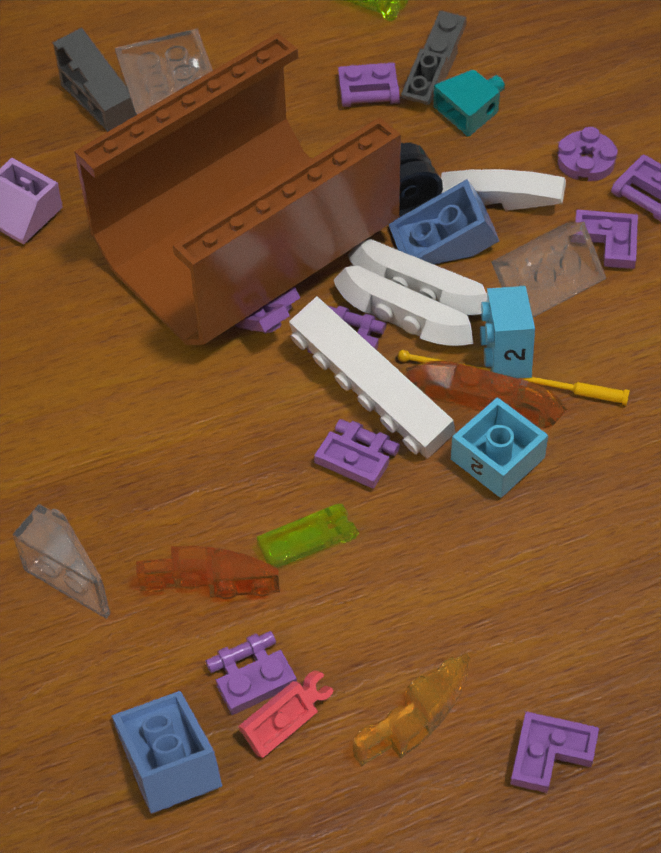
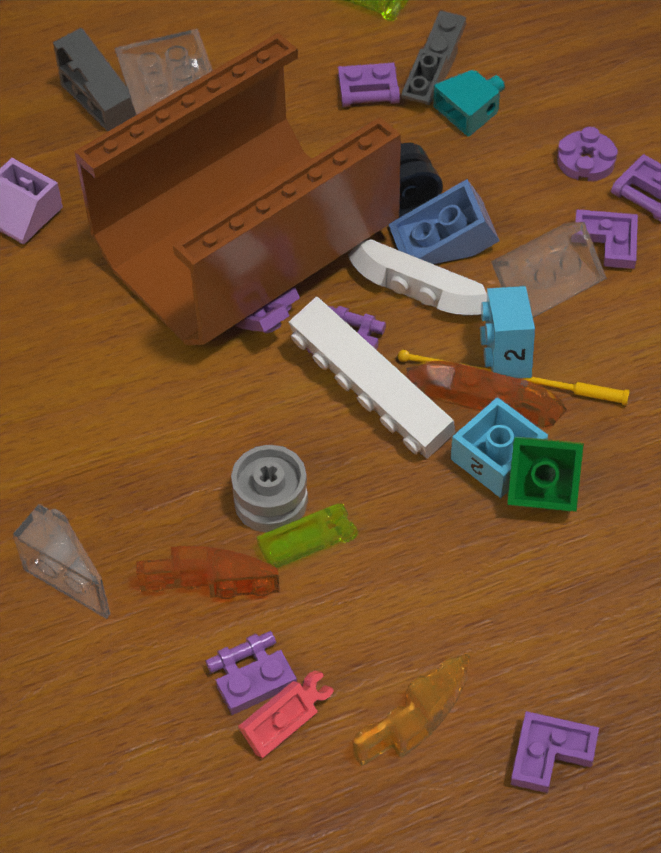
(167, 751): medium blue slope -> none
(269, 487): none -> light grey wheel
(352, 459): medium lavender plate -> none
(403, 307): white brick -> none
(510, 187): white slope -> none
(545, 473): none -> green slope

